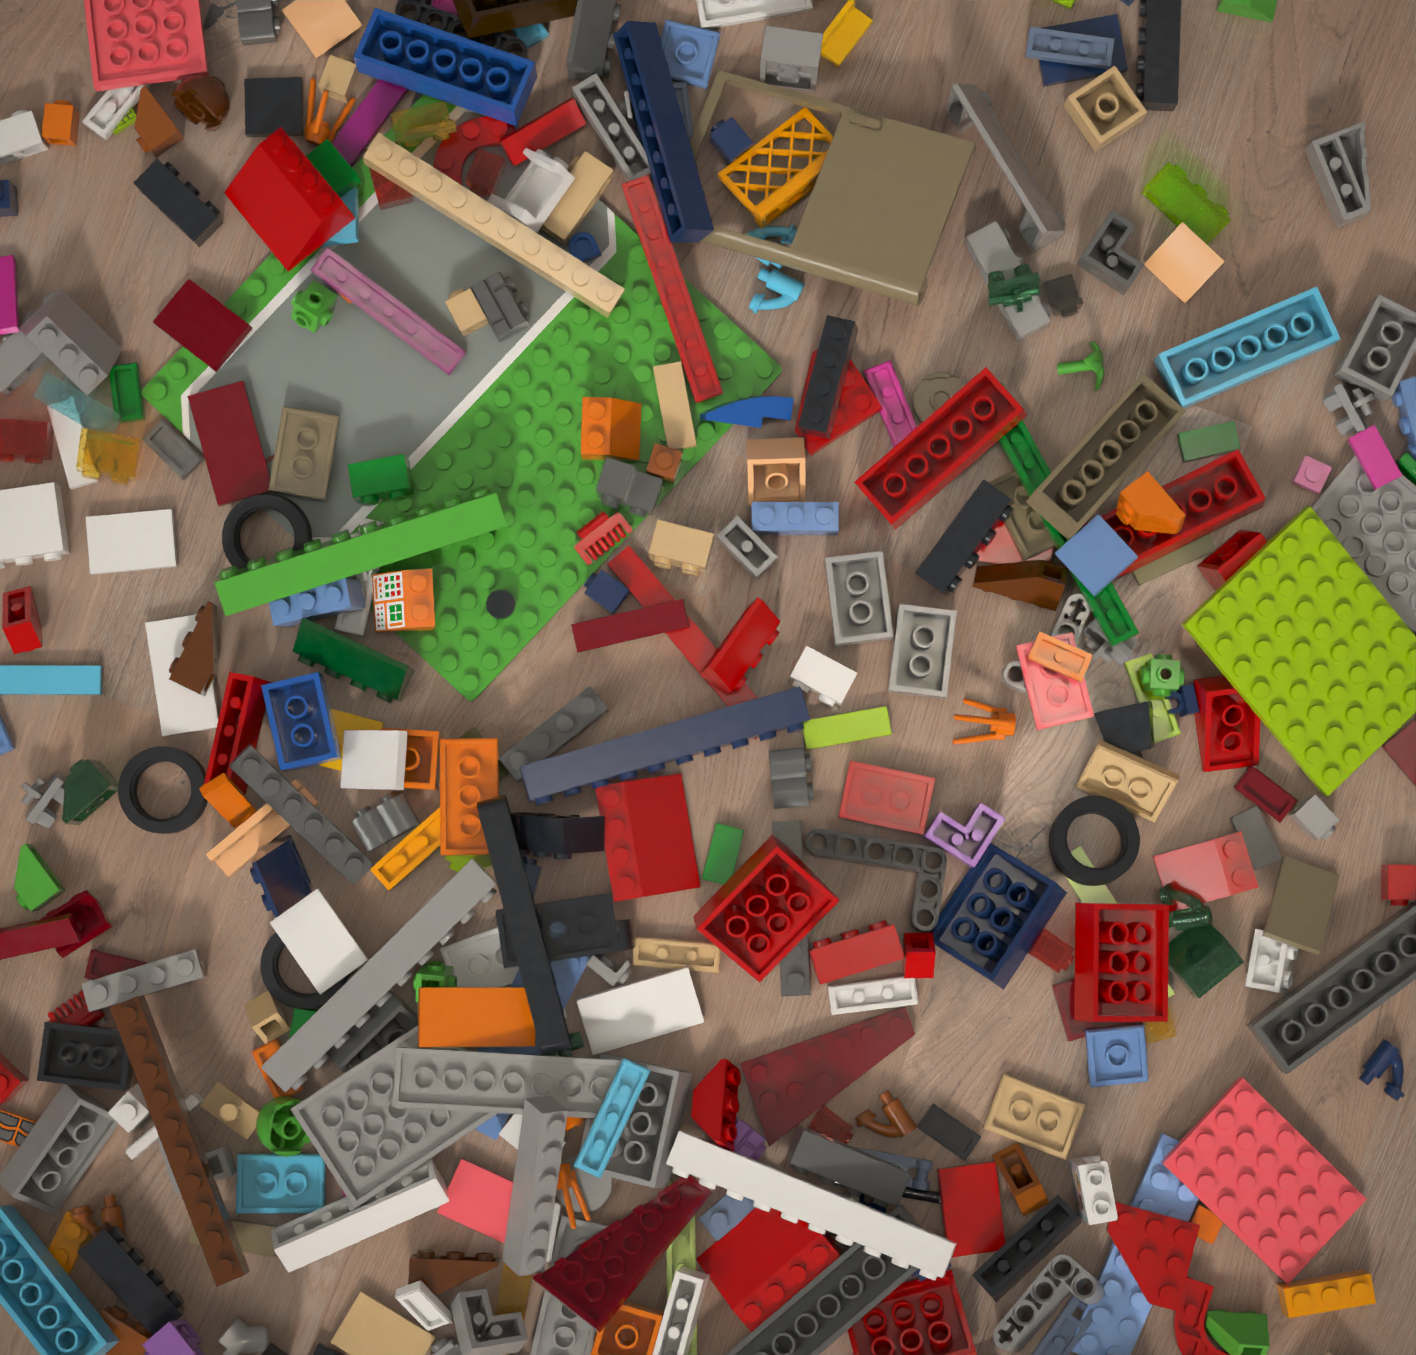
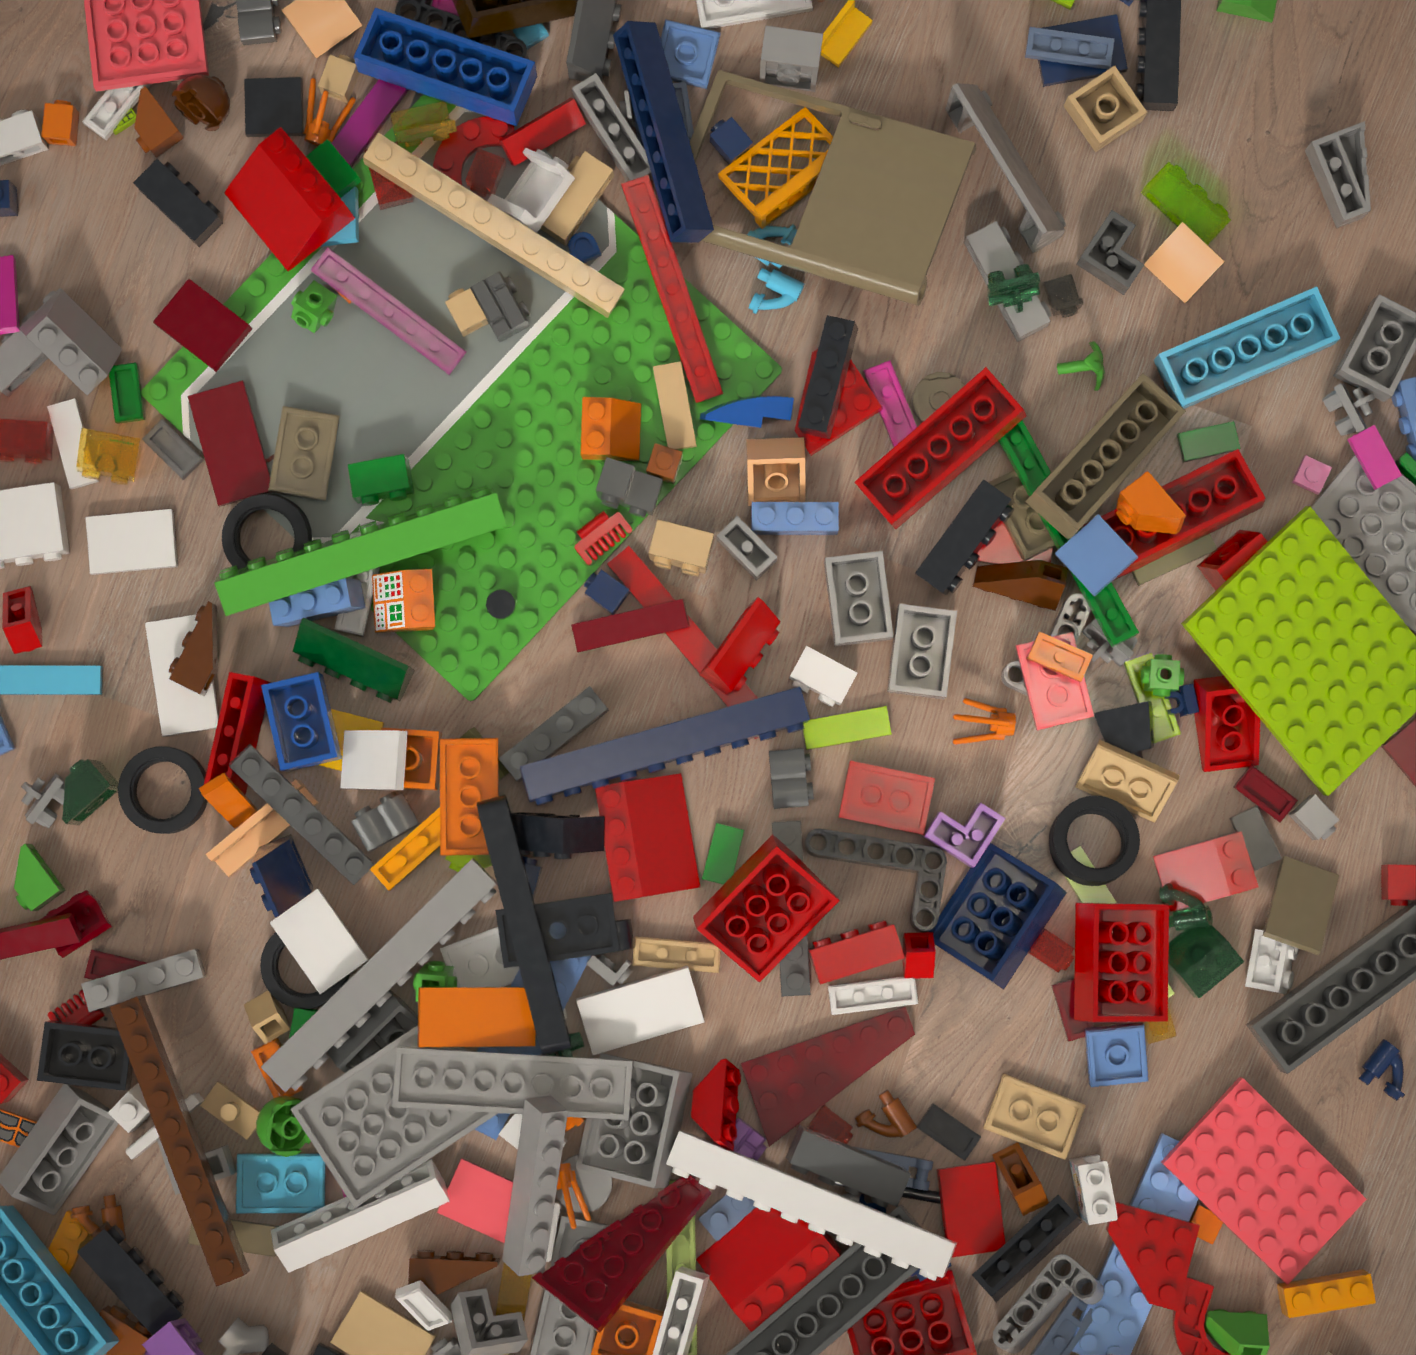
(76, 405): clear light blue plate -> none
(612, 1117): medium azure tile -> none

